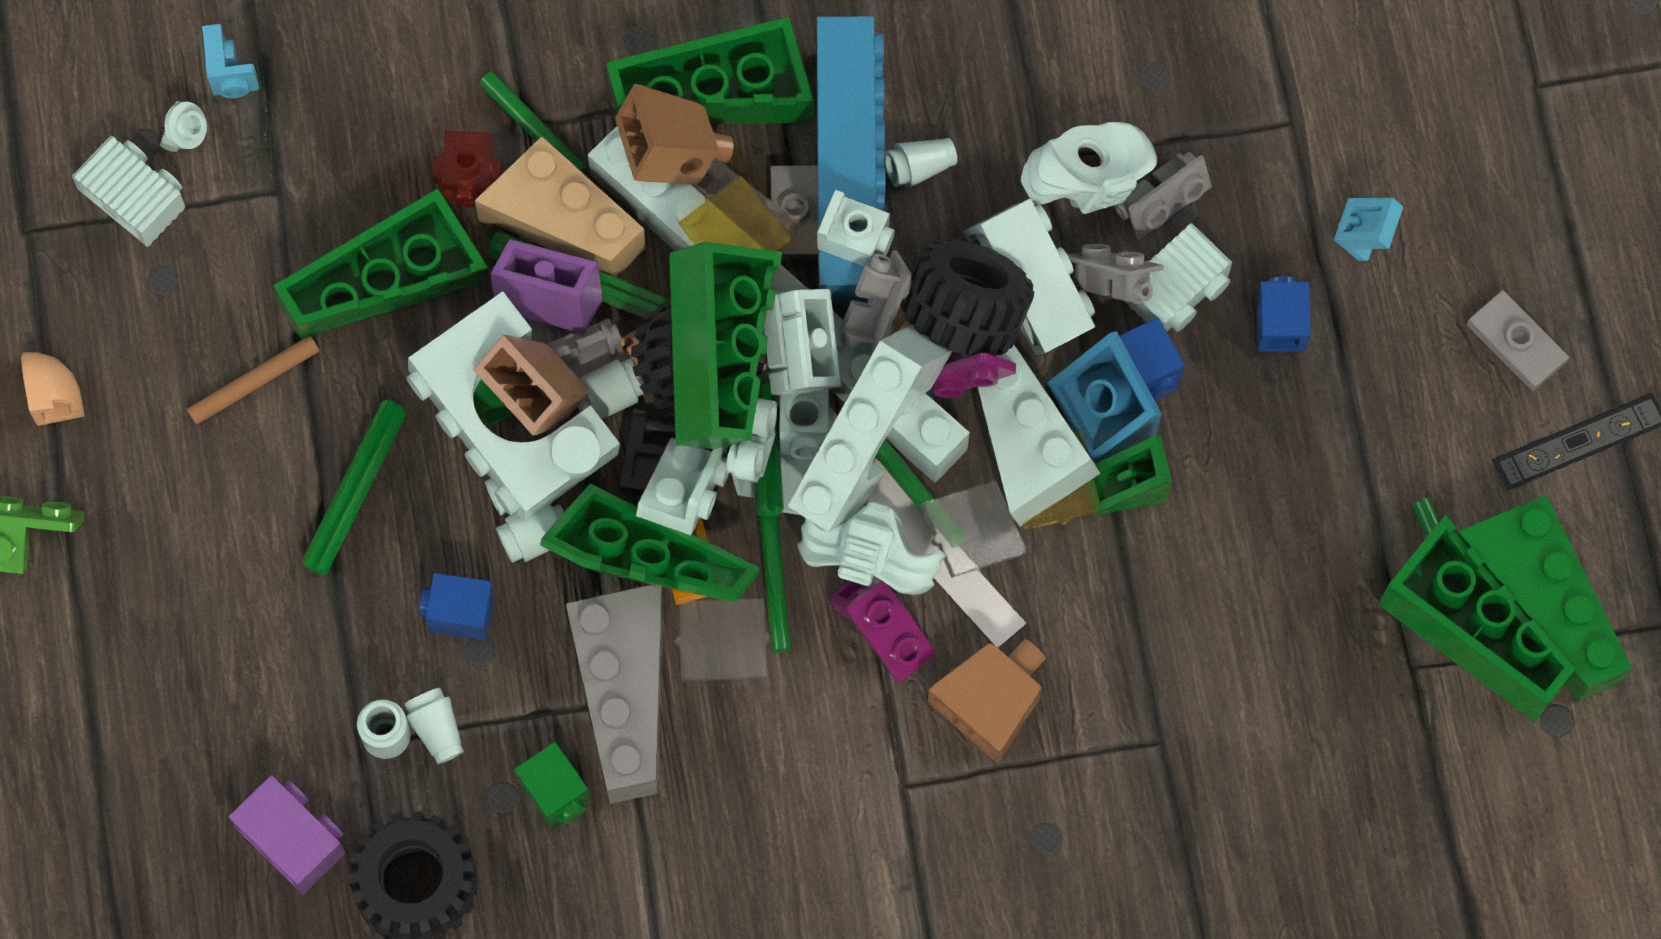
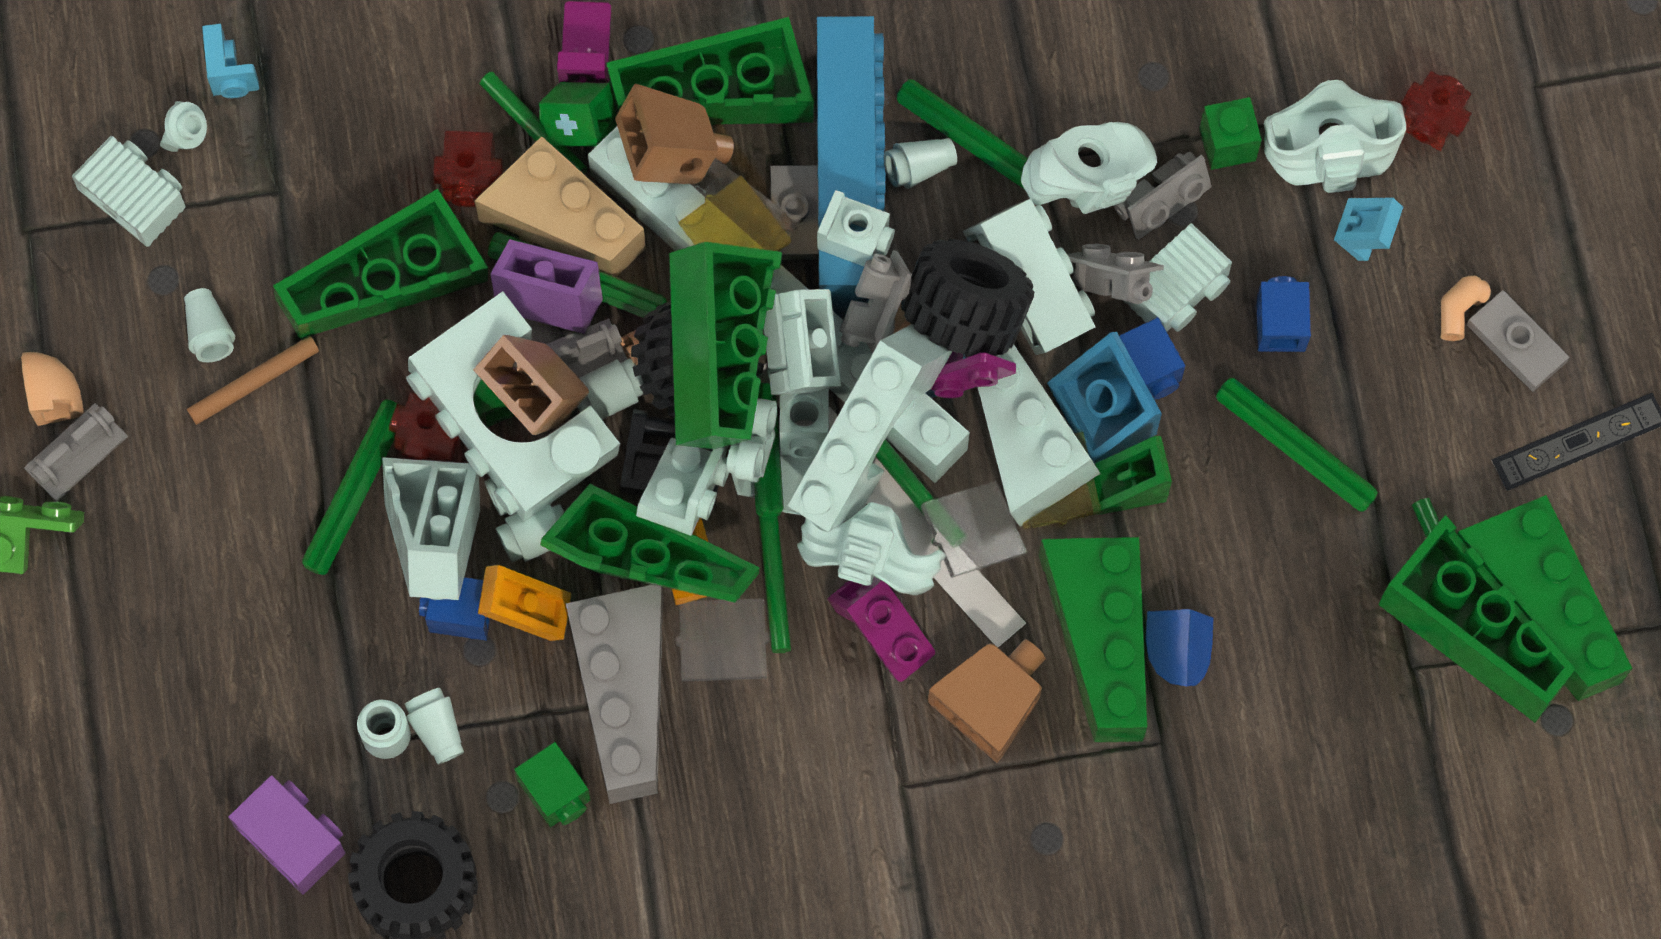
(76, 451): none -> light grey hinge
(207, 327): none -> light aqua cone
(418, 442): none -> clear red brick
(432, 521): none -> light aqua wedge
(524, 603): none -> light orange plate
(578, 113): none -> green brick
(585, 42): none -> magenta bracket
(962, 130): none -> green axle
(1101, 617): none -> green wedge
(1179, 645): none -> blue brick
(1230, 133): none -> green brick
(1297, 444): none -> green axle
(1354, 149): none -> light aqua piece
(1436, 109): none -> clear red brick
(1459, 299): none -> light nougat arm

